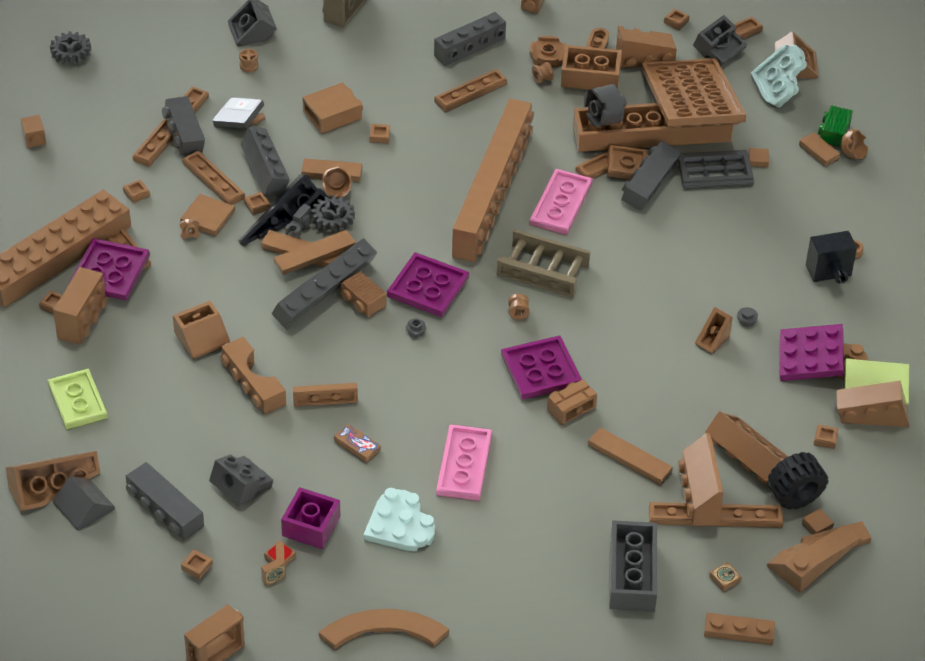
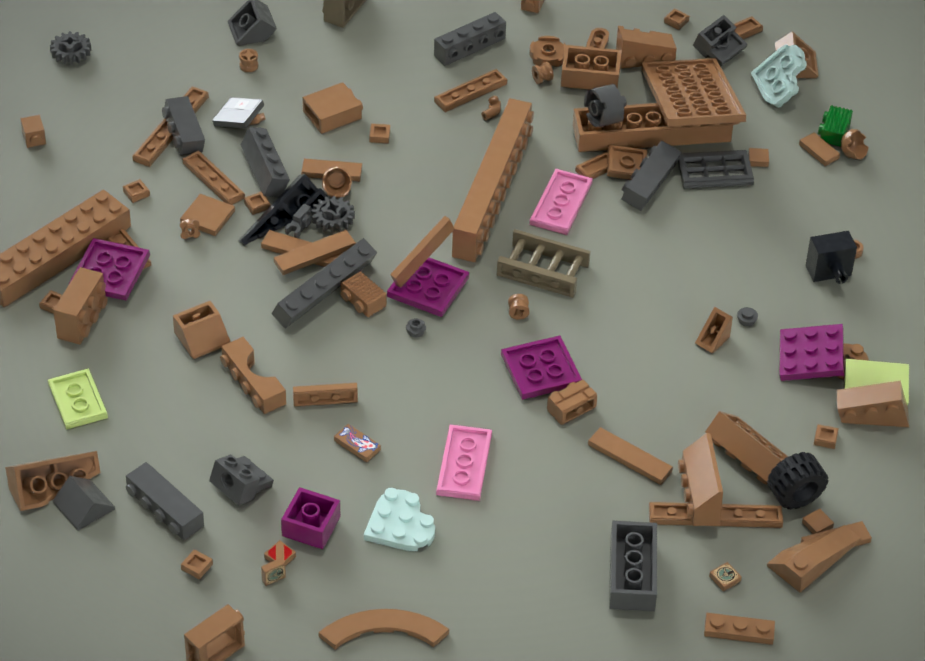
(422, 251): none -> medium nougat tile
(494, 108): none -> medium nougat arm

